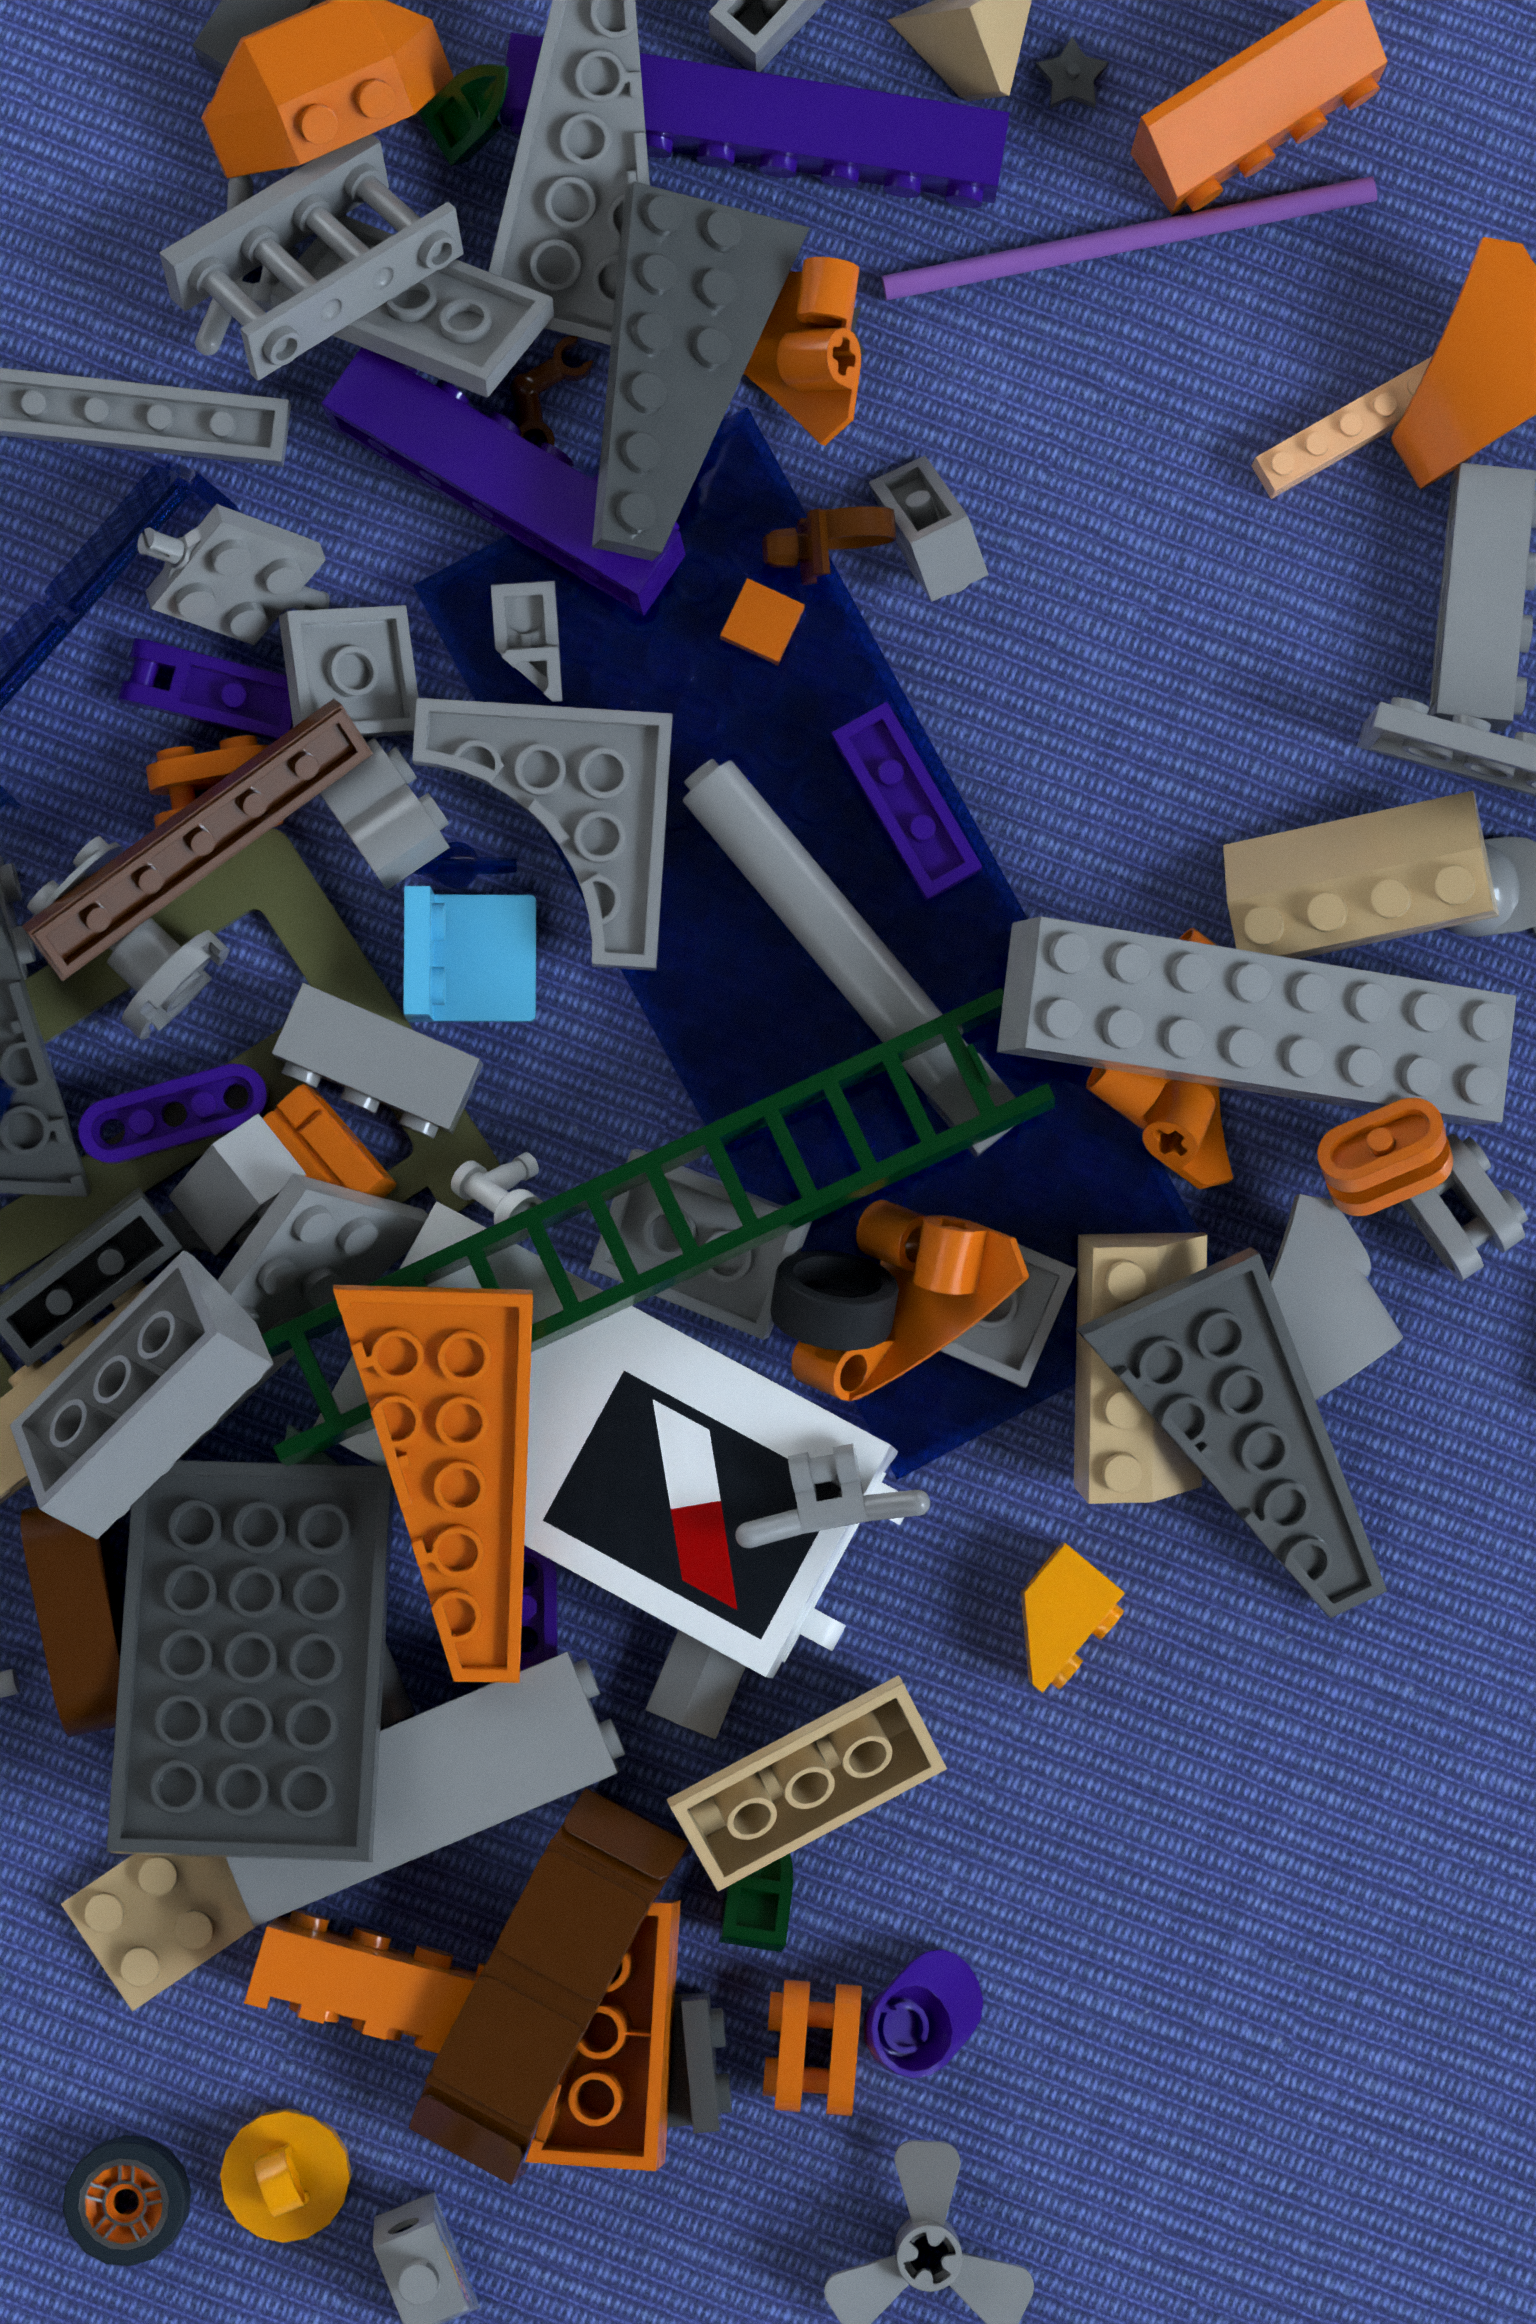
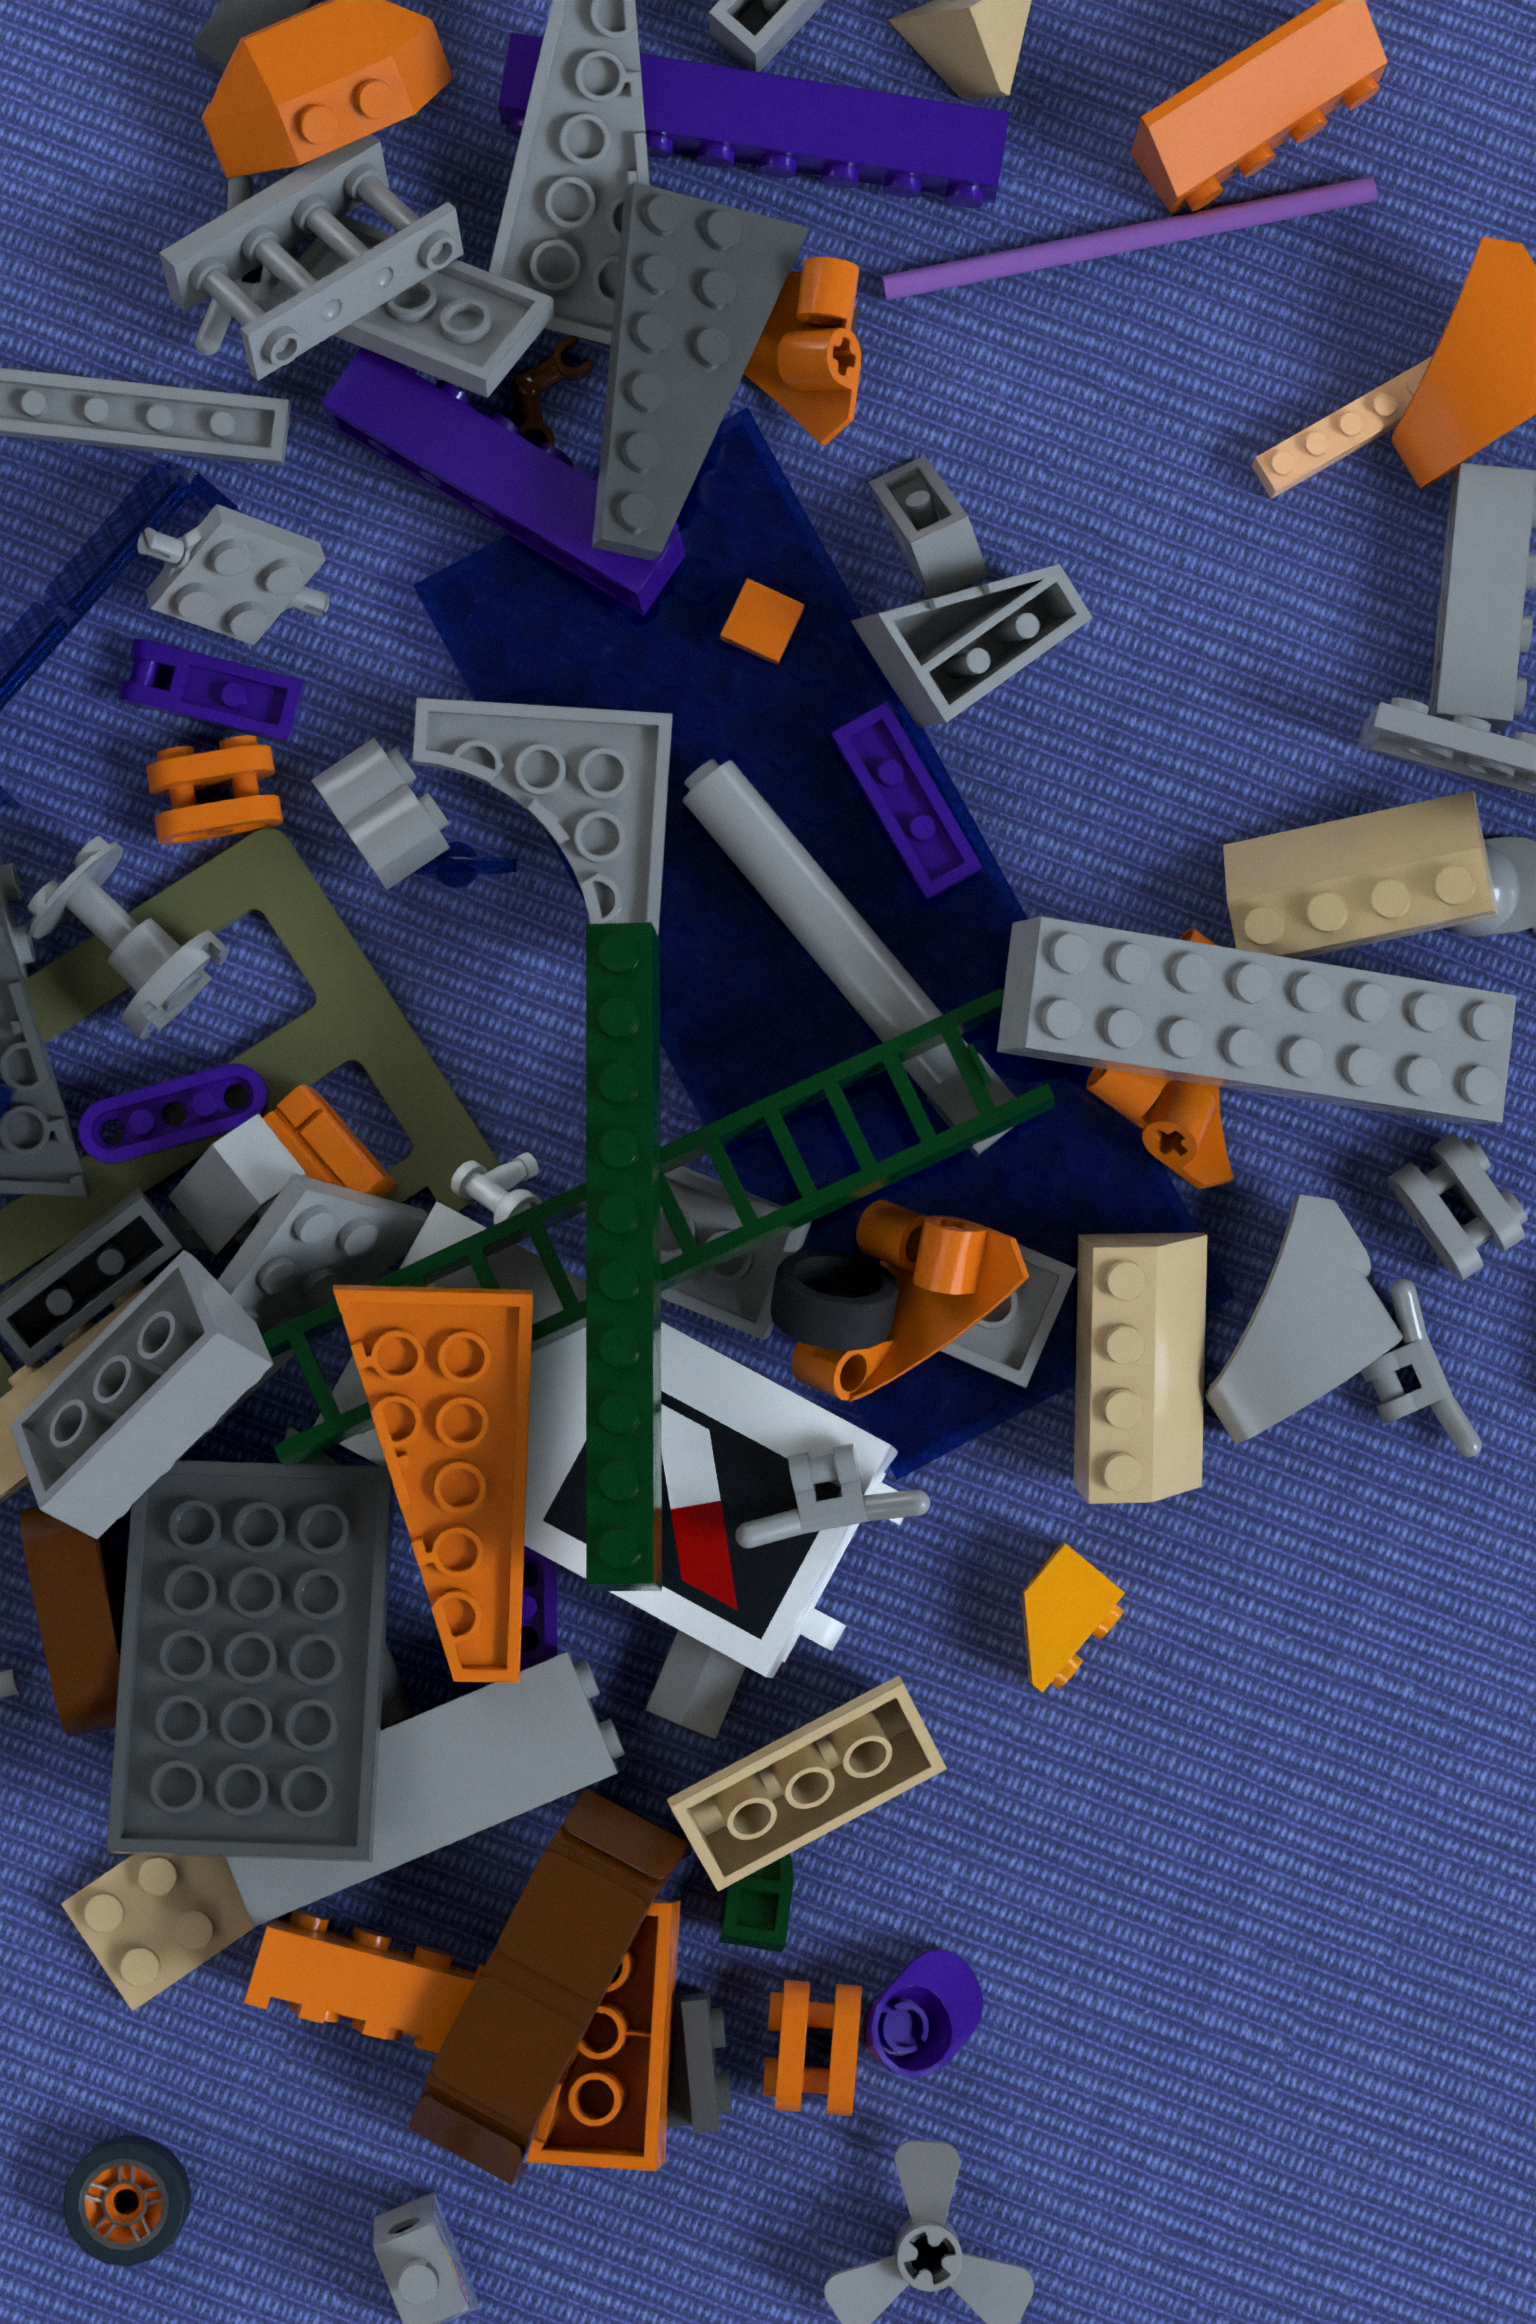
(197, 839): reddish brown tile -> none
(285, 2175): light orange tile -> none
(358, 660): light grey plate -> none
(376, 1061): light grey brick -> none
(467, 111): dark green plate -> none
(469, 957): medium azure bracket -> none
(528, 632): light grey slope -> none
(623, 1259): none -> dark green brick
(827, 531): reddish brown piece -> none
(969, 641): none -> light grey wedge
(1072, 75): dark grey piece -> none
(1234, 1397): dark grey wing -> none
(1385, 1156): orange brick -> none
(1433, 1383): none -> light grey piece

